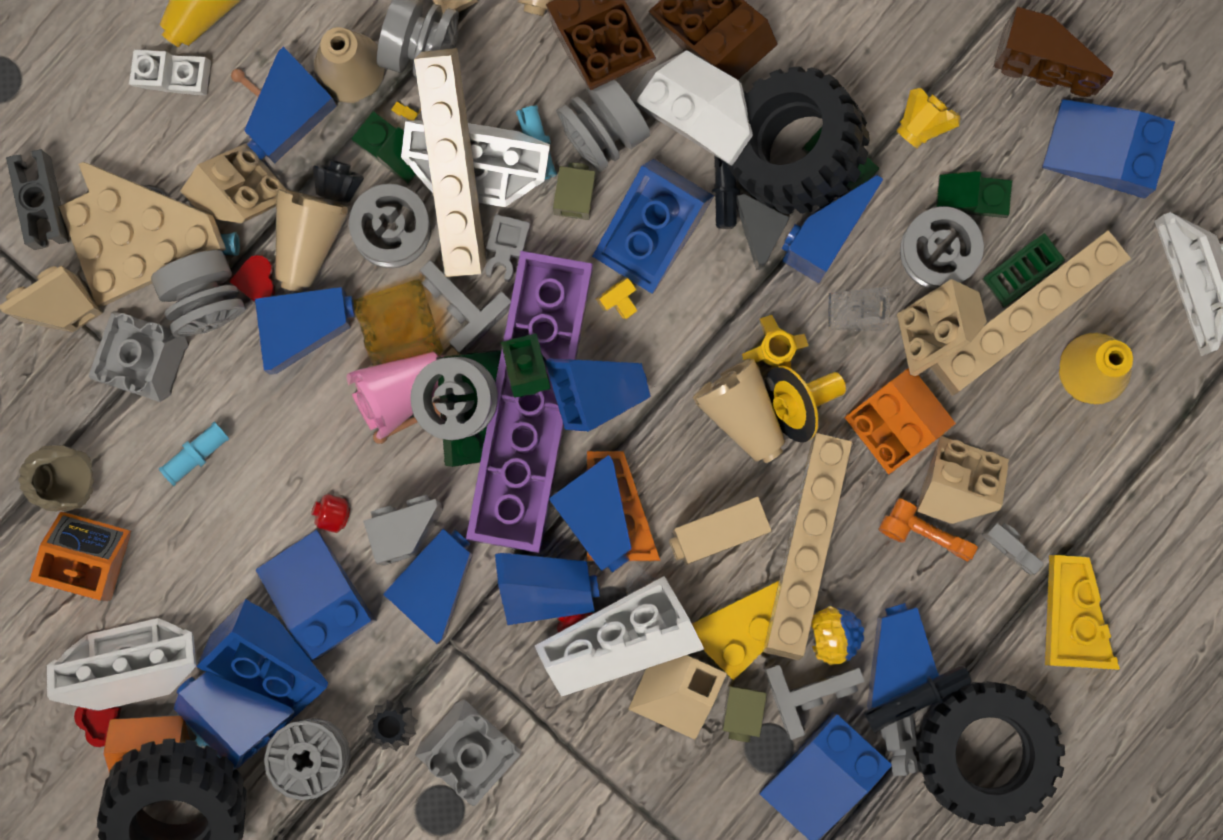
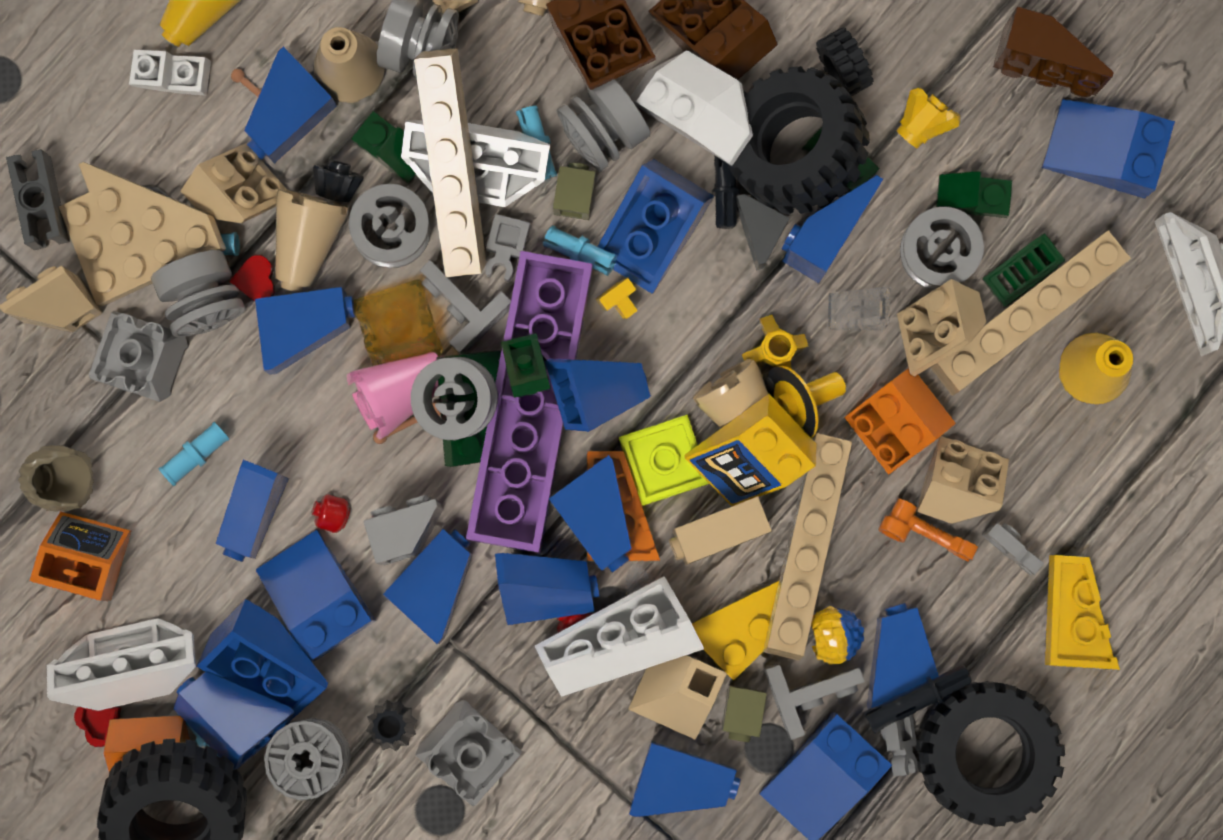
(250, 510): none -> blue slope
(406, 112): yellow piece -> none
(579, 249): none -> medium azure pin
(659, 460): none -> neon yellow tile
(681, 782): none -> blue slope
(754, 453): none -> yellow slope
(845, 61): none -> black tyre

